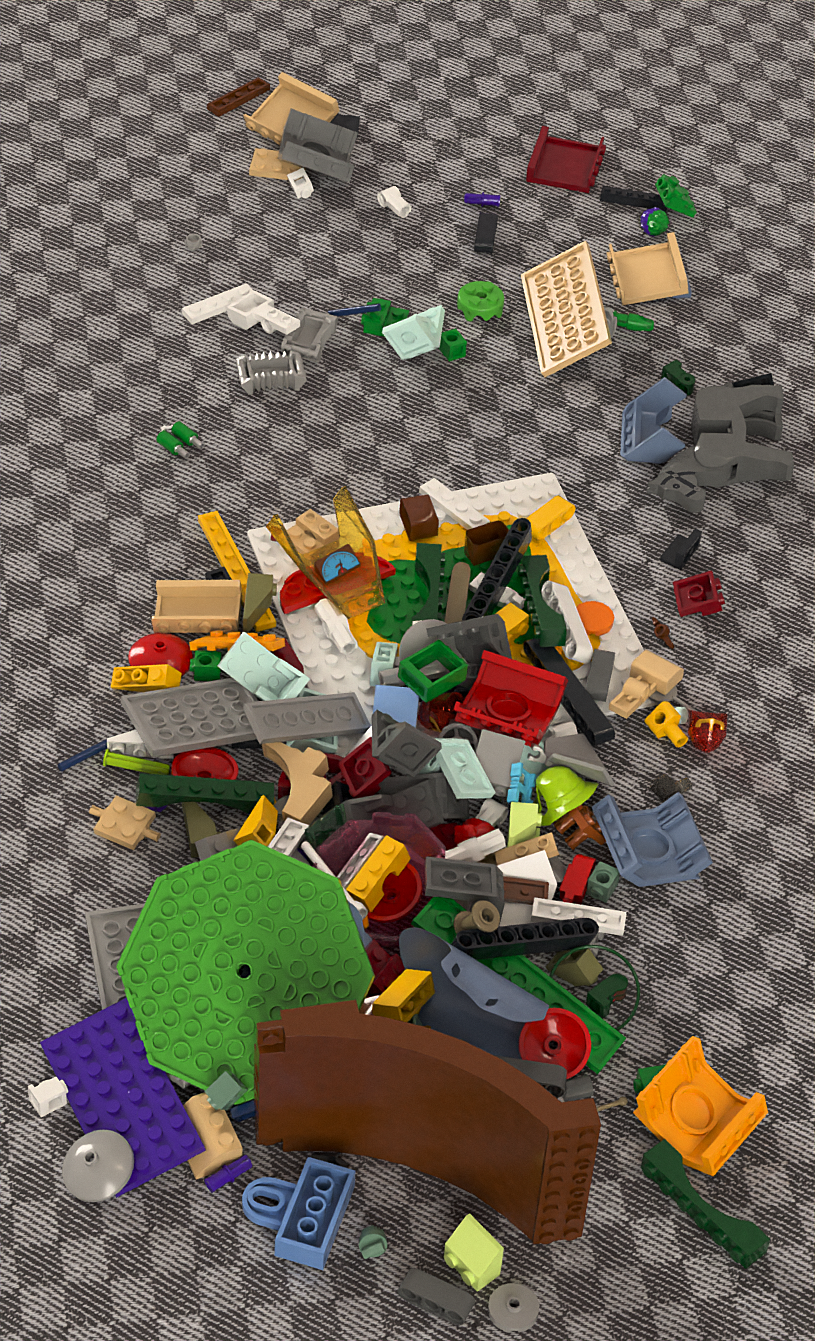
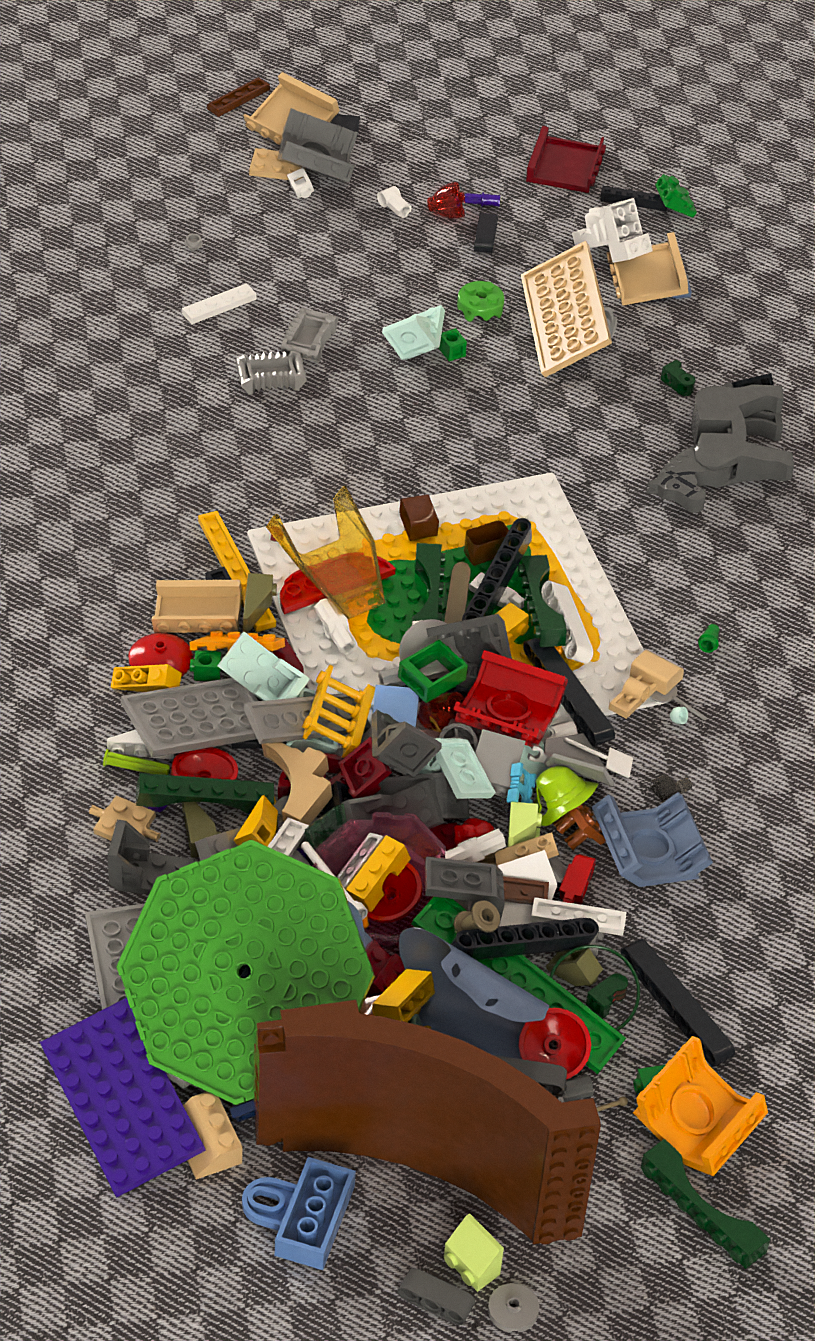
(48, 1096): white brick -> none
(83, 755): dark blue piece -> none
(105, 1173): light grey dish -> none
(131, 863): none -> dark grey bracket
(183, 433): green piece -> none
(225, 1091): sand green brick -> none
(228, 1173): dark purple axle -> none
(260, 308): white plate -> none
(312, 532): tan brick -> none
(331, 1157): black bar -> none
(336, 564): slope -> none
(355, 310): dark blue bar -> none
(358, 712): none -> yellow fence
(372, 1242): sand green piece -> none
(376, 321): green plate -> none
(383, 659): light aqua slope -> none
(448, 201): none -> clear red piece
(453, 505): white plate -> none
(493, 812): white piece -> none
(550, 517): yellow beam -> none
(596, 617): orange tile -> none
(600, 674): dark grey beam -> none
(602, 882): sand green brick -> none
(616, 227): none -> white brick
(616, 761): none -> white piece
(634, 321): green piece -> none
(641, 425): sand blue windscreen -> none
(654, 221): green piece -> none
(662, 632): reddish brown piece -> none
(669, 726): yellow piece -> none
(678, 1002): none -> black beam
(681, 549): black panel -> none
(699, 594): dark red plate -> none
(707, 730): clear red helmet -> none
(709, 639): none -> green cone

